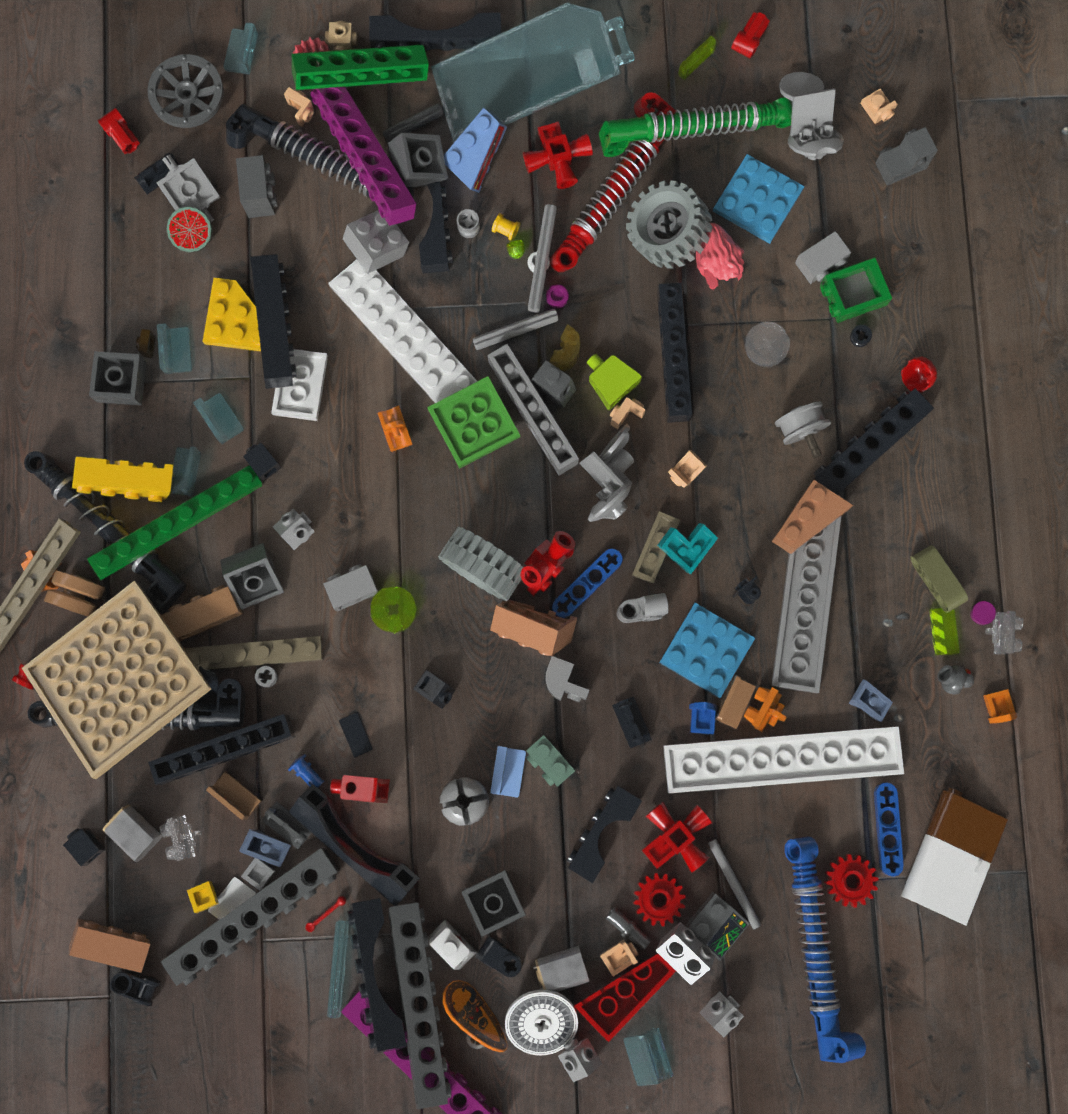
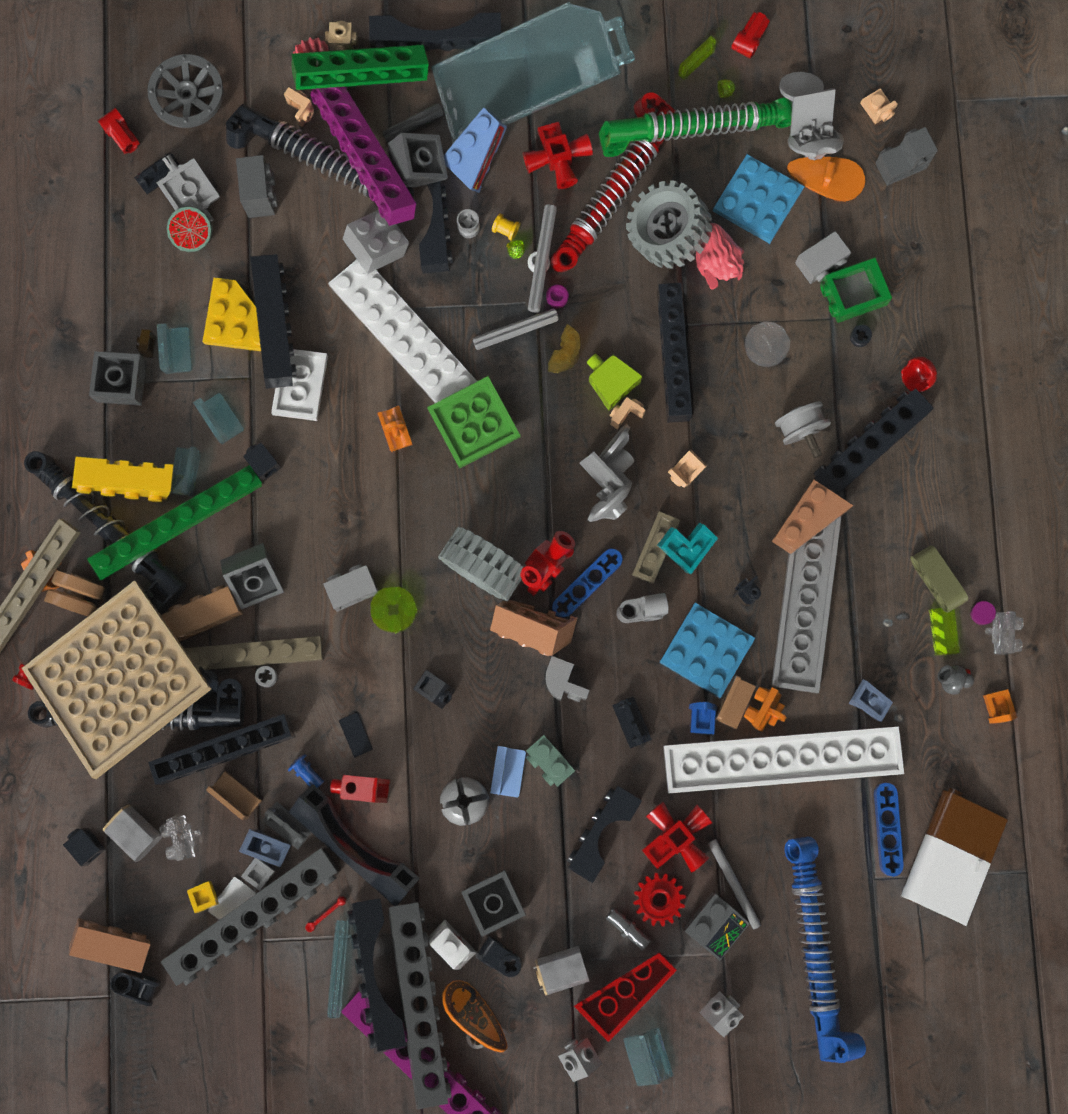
(241, 49): clear light blue panel -> none
(294, 528): light grey brick -> none
(529, 1010): piece -> none
(533, 409): light grey brick -> none
(552, 384): dark grey torso -> none
(619, 957): light nougat bracket -> none
(682, 955): light grey brick -> none
(725, 88): none -> clear neon green hinge
(829, 177): none -> orange shield
(863, 884): red gear -> none

